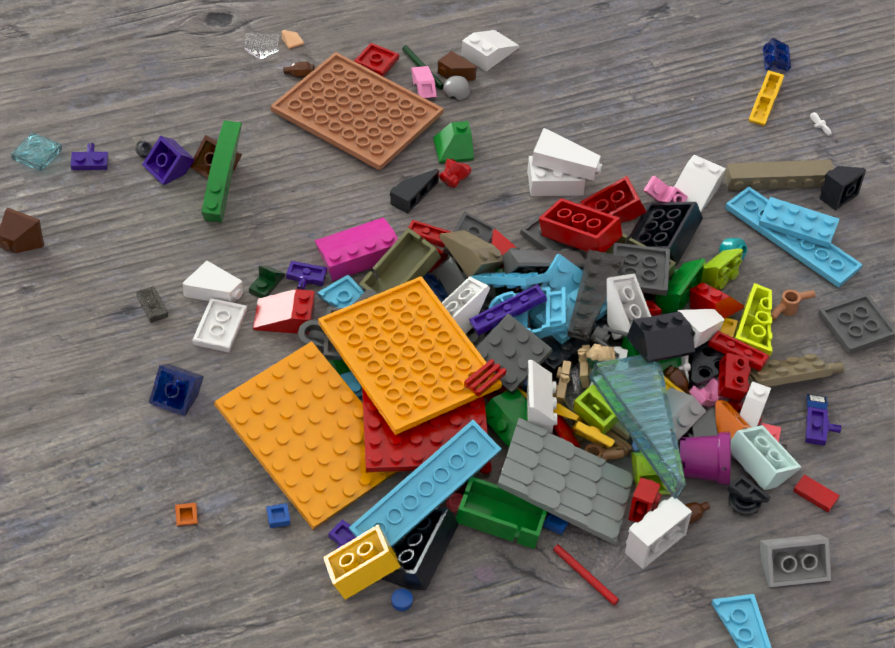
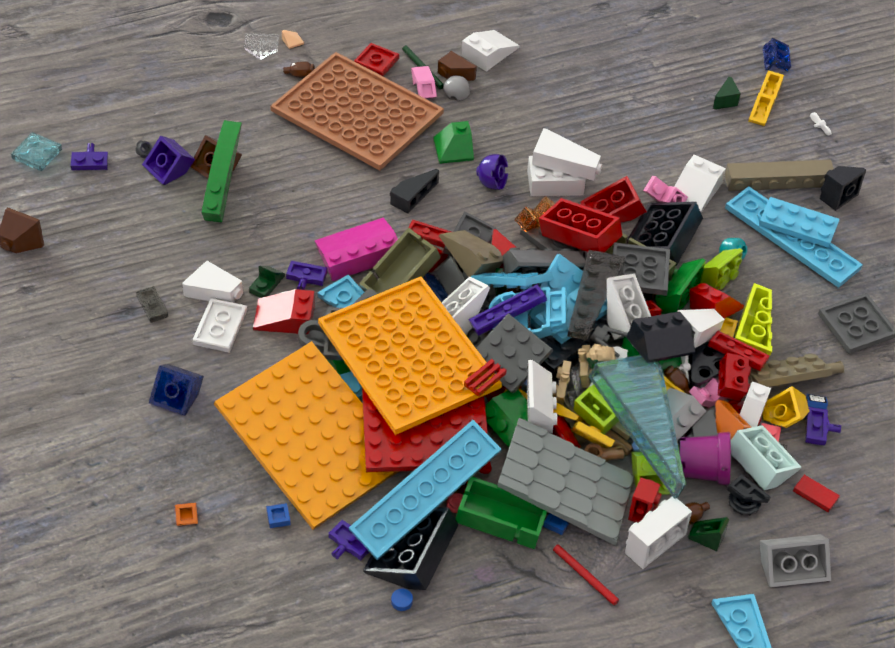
(361, 562): yellow slope -> none
(454, 173): red hair -> none
(492, 171): none -> dark purple cylinder
(529, 218): none -> clear orange slope
(709, 532): none -> dark green slope
(727, 96): none -> dark green slope
(786, 408): none -> yellow slope
(790, 302): nougat piece -> none

